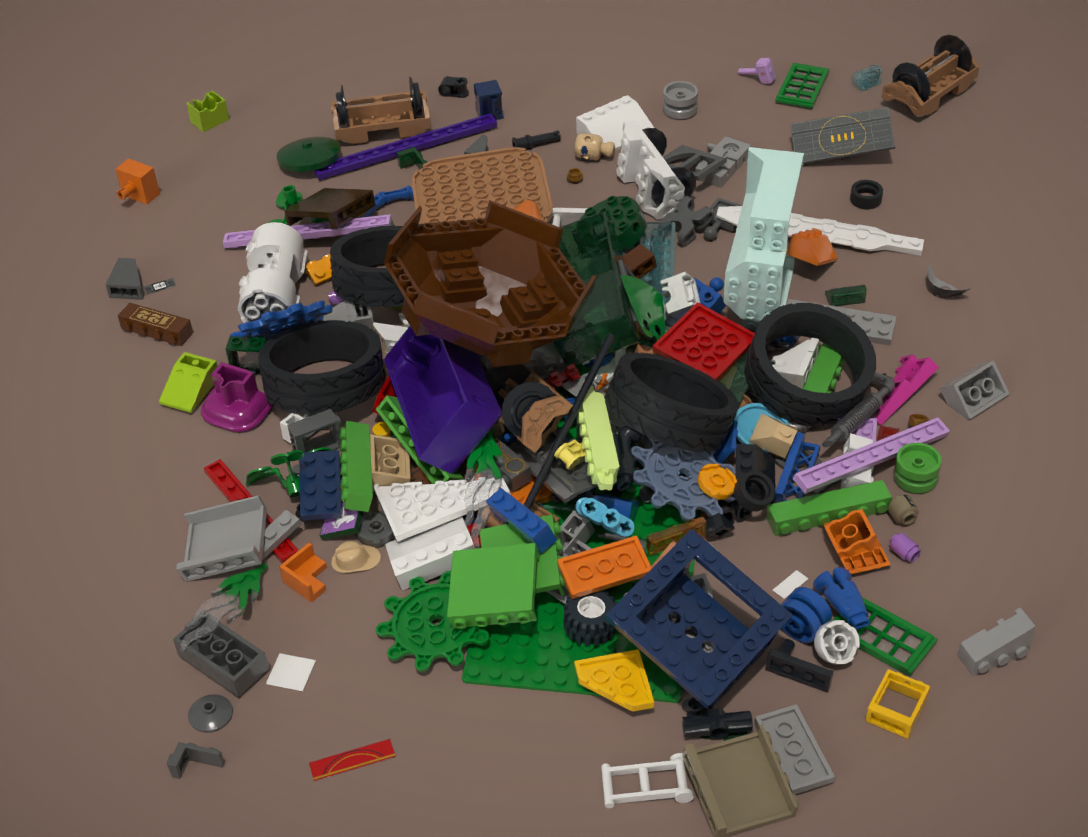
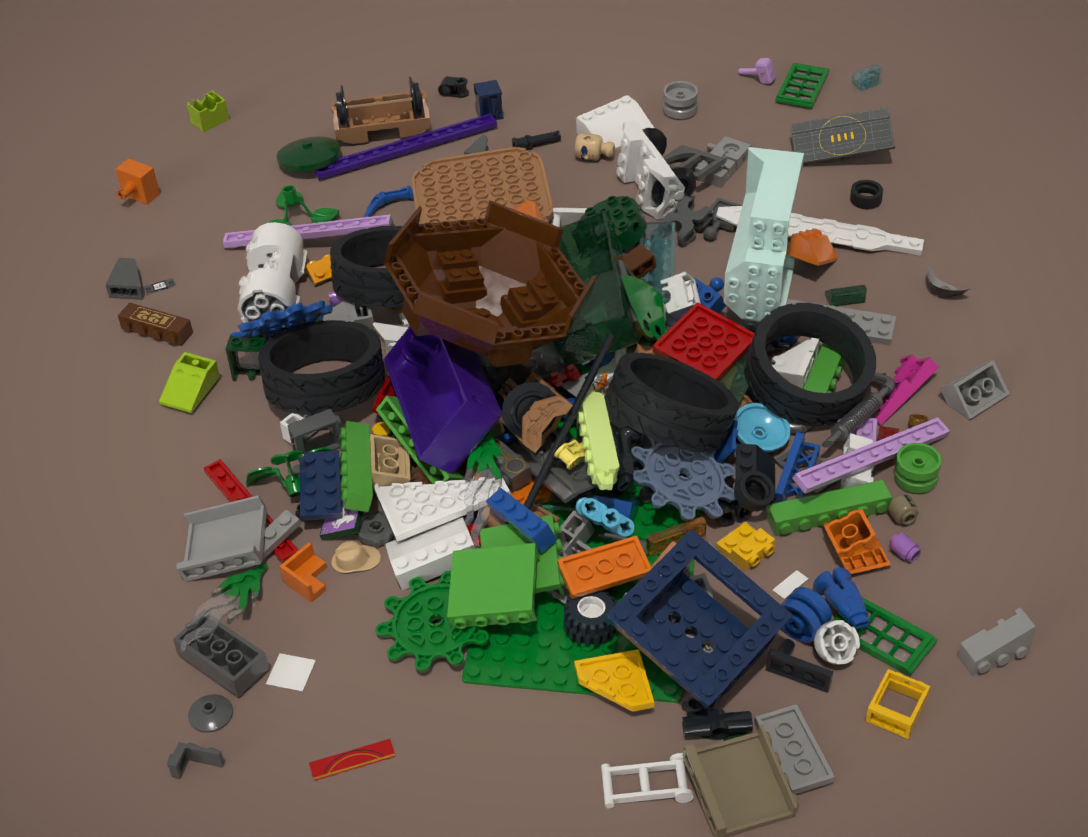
(235, 400): magenta piece -> none
(332, 203): dark brown panel -> none
(410, 157): dark green bracket -> none
(574, 175): pearl gold plate -> none
(716, 481): light orange tile -> none
(718, 525): black slope -> none
(746, 546): none -> yellow plate
(773, 435): tan slope -> none
(924, 84): medium nougat piece -> none

